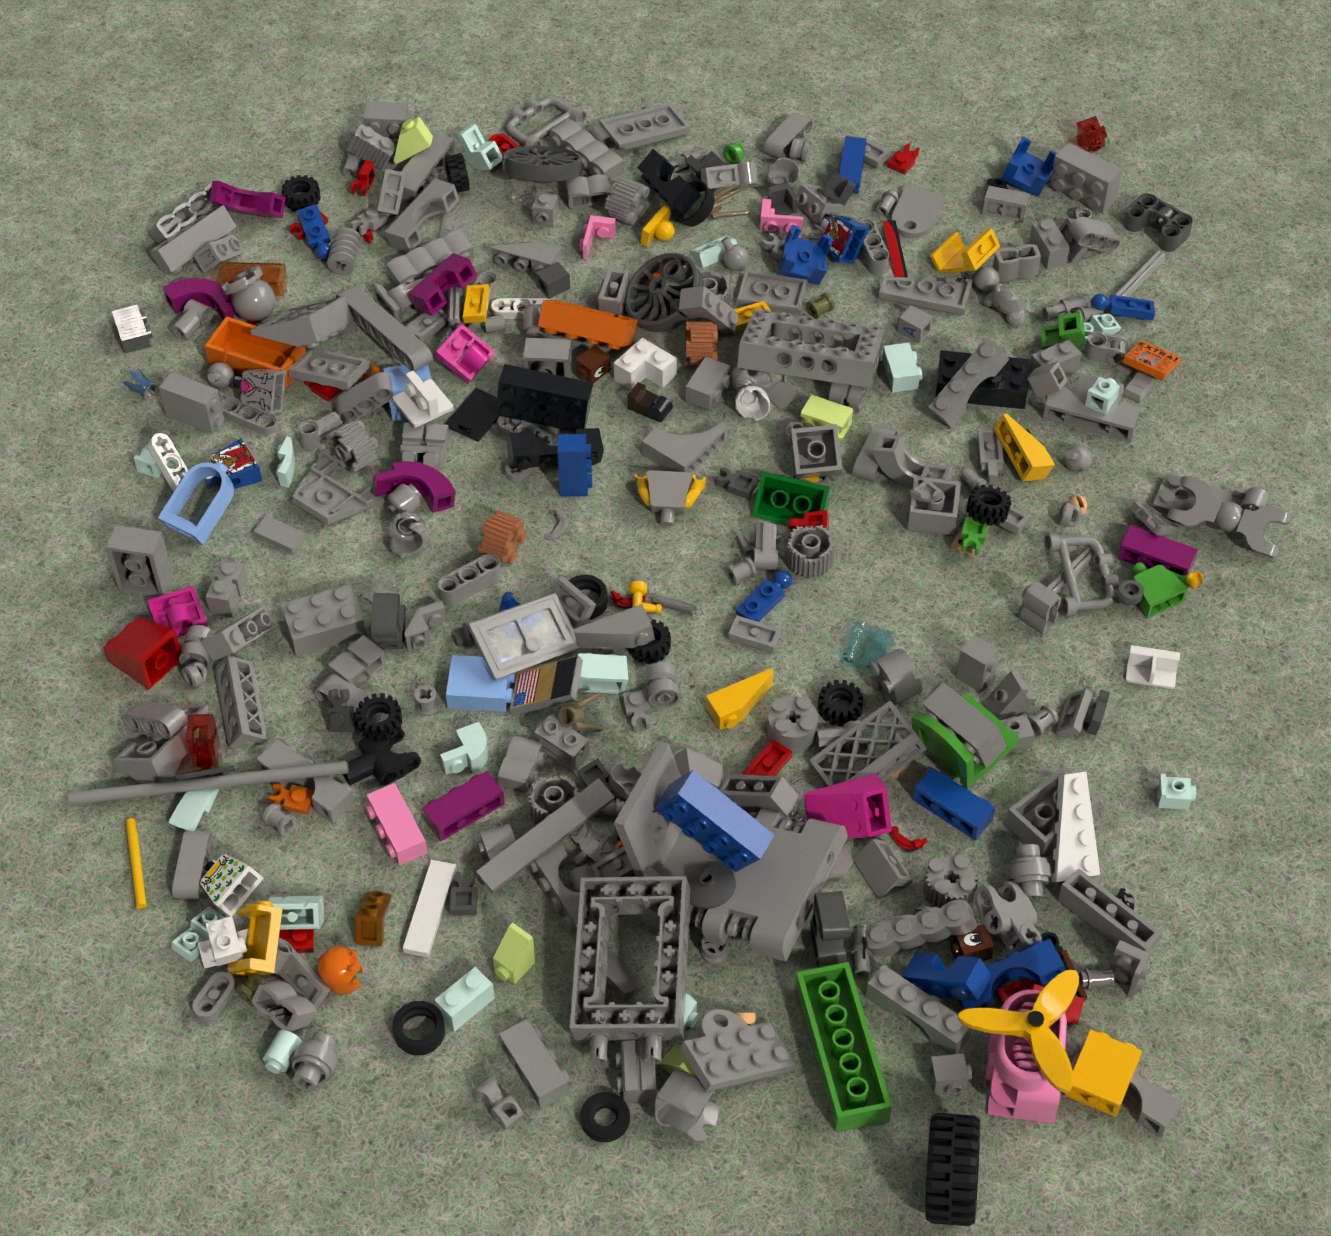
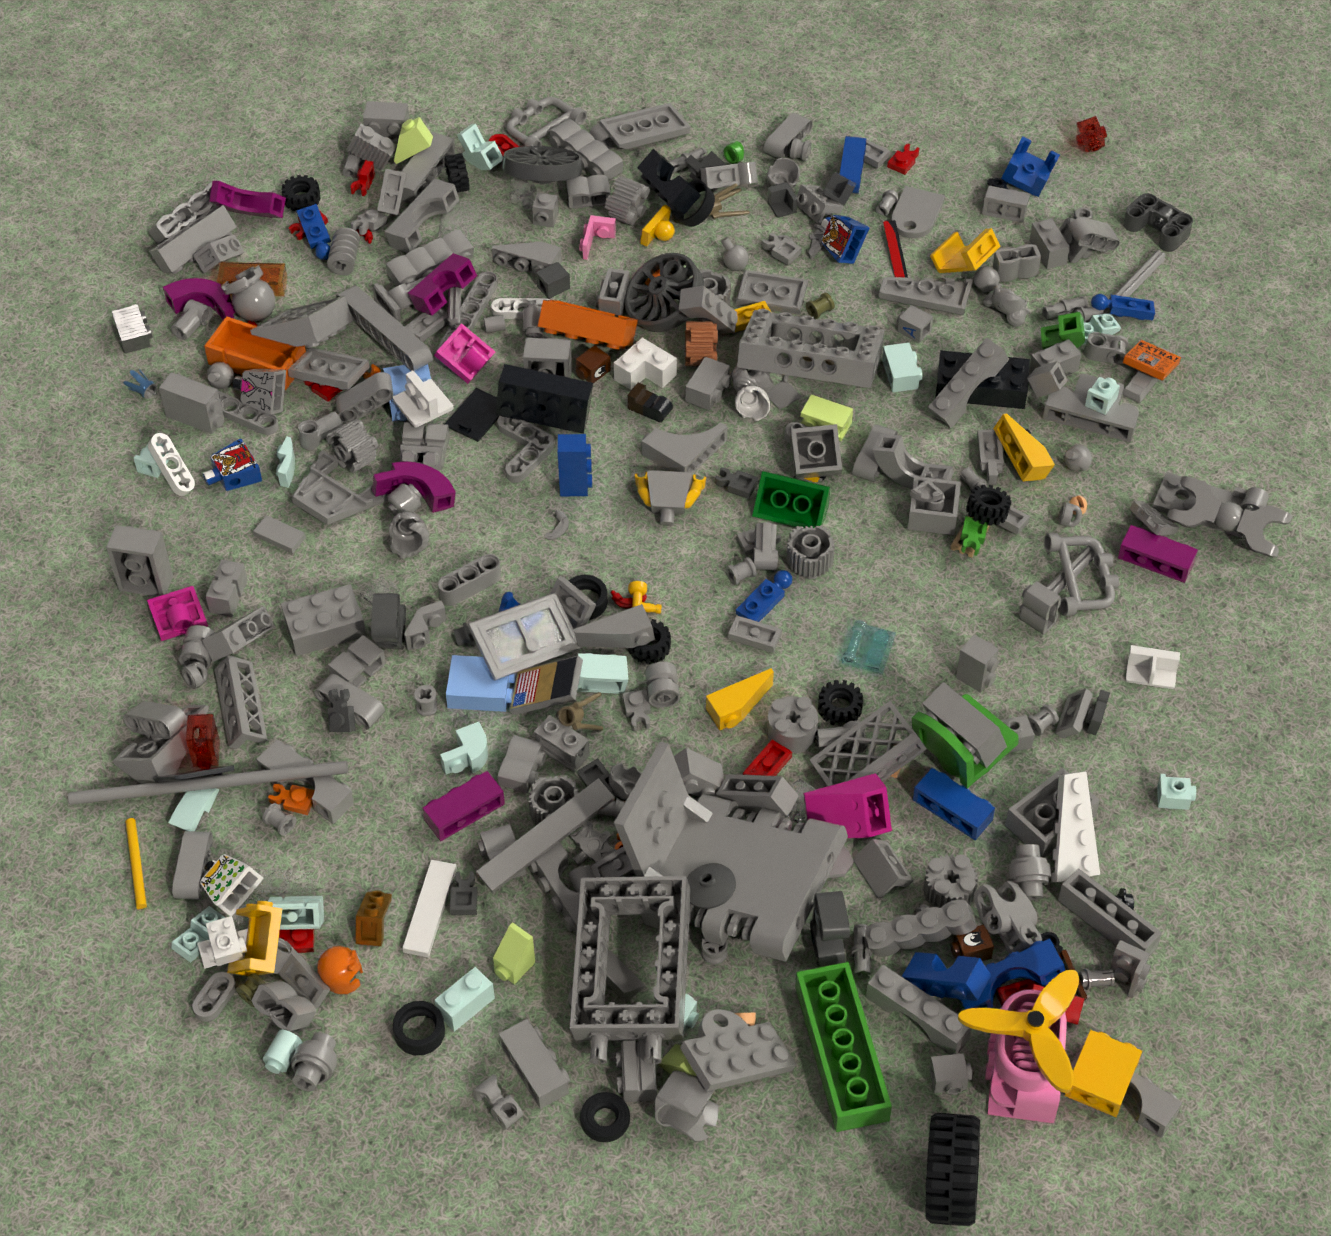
(144, 651): red slope -> none
(196, 474): light blue window -> none
(381, 761): black connector -> none
(382, 728): black tyre -> none
(395, 824): bright pink brick -> none
(476, 303): yellow plate -> none
(502, 536): nougat brick -> none
(528, 452): black arch -> none
(674, 604): light grey piece -> none
(711, 251): light aqua slope -> none
(714, 821): blue brick -> none
(777, 223): bright pink bracket -> none
(803, 257): blue panel -> none
(811, 519): red plate -> none
(850, 395): light grey wheel -> none
(874, 250): light grey beam -> none
(895, 676): light grey brick -> none
(905, 843): red piece -> none
(1010, 697): light grey brick -> none
(1086, 177): light grey brick -> none
(1157, 588): bright green torso -> none

